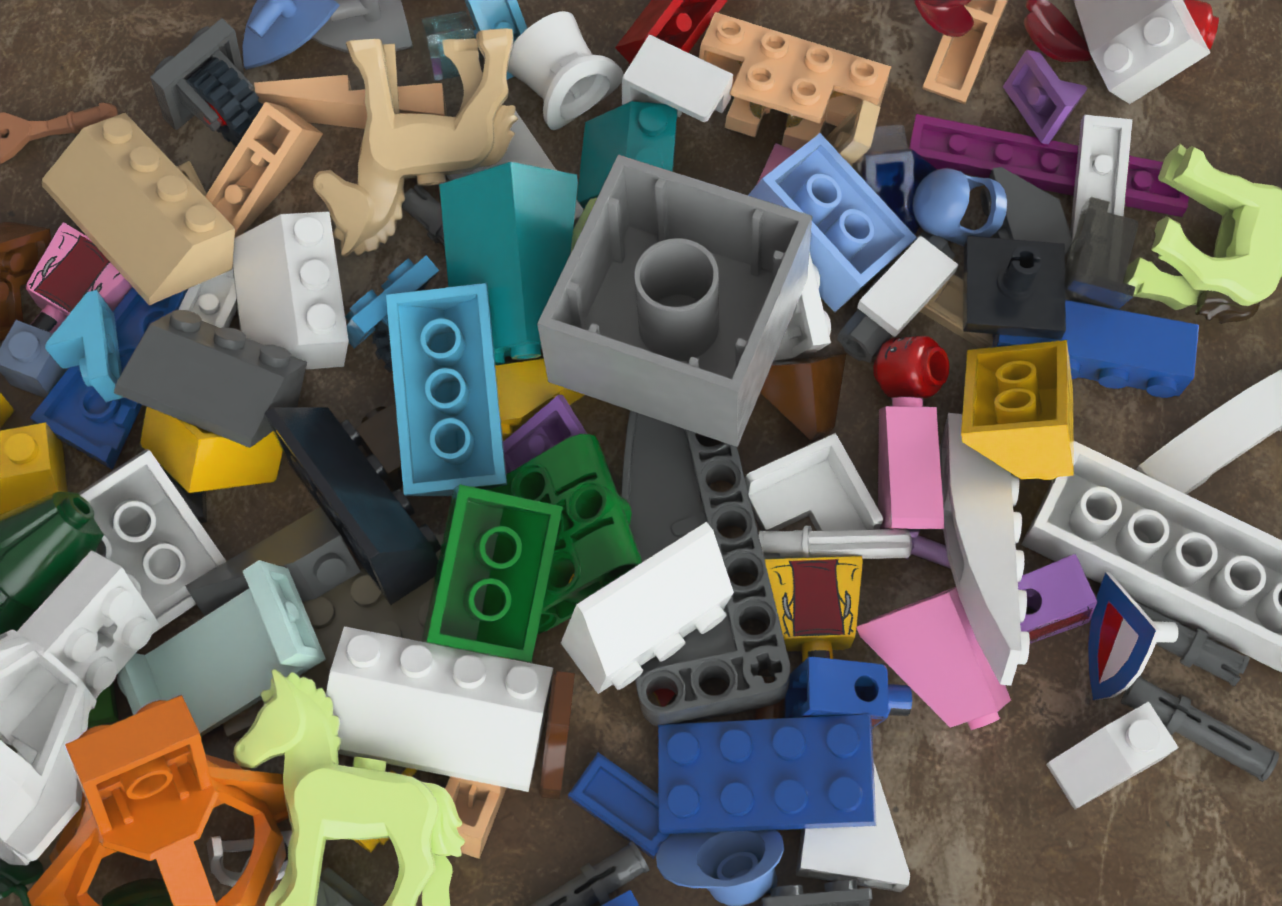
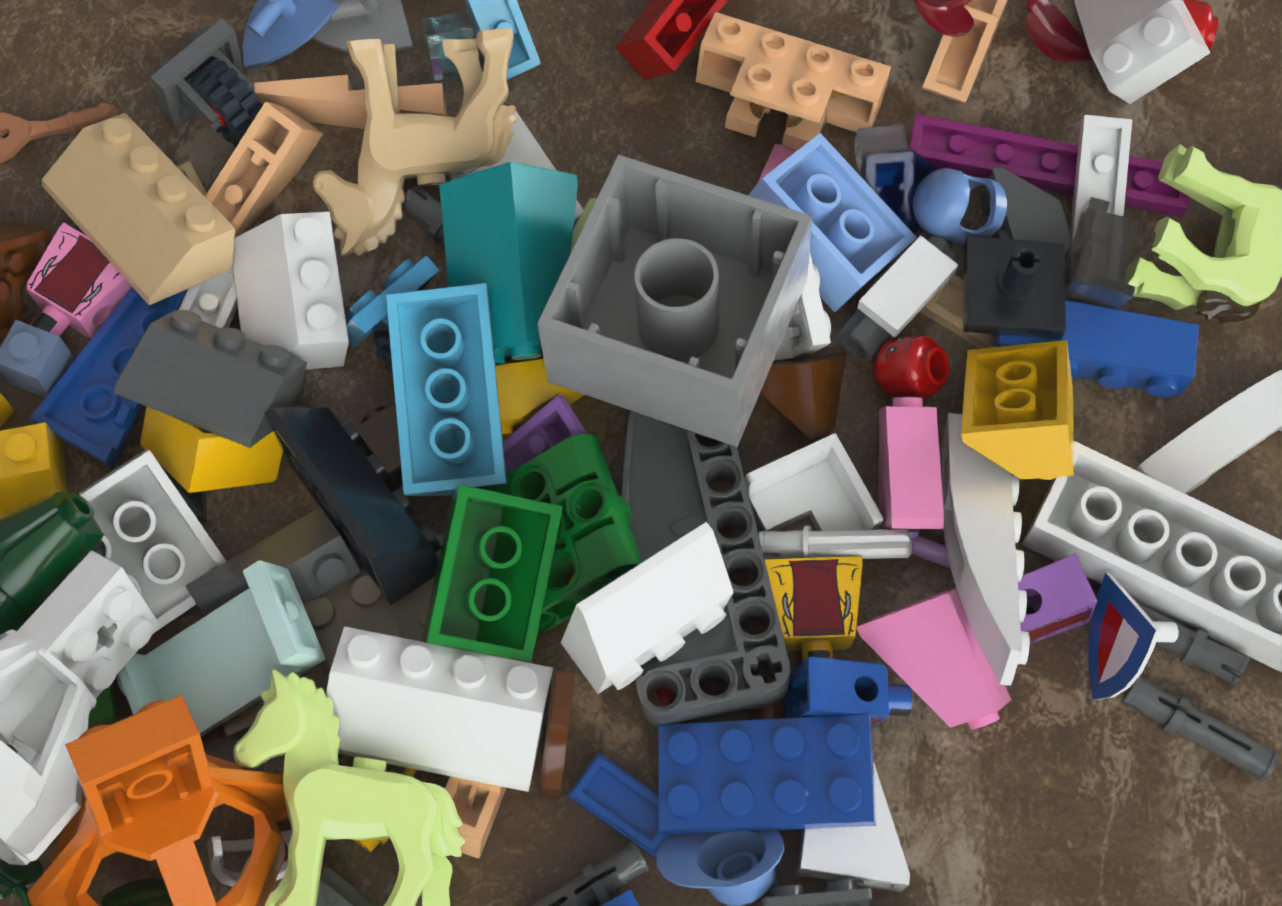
(91, 342): medium azure slope -> none
(562, 69): white hat -> none
(633, 131): teal slope -> none
(676, 78): white panel -> none
(855, 132): tan plate -> none
(1041, 95): medium lavender slope -> none
(1112, 755): white slope -> none

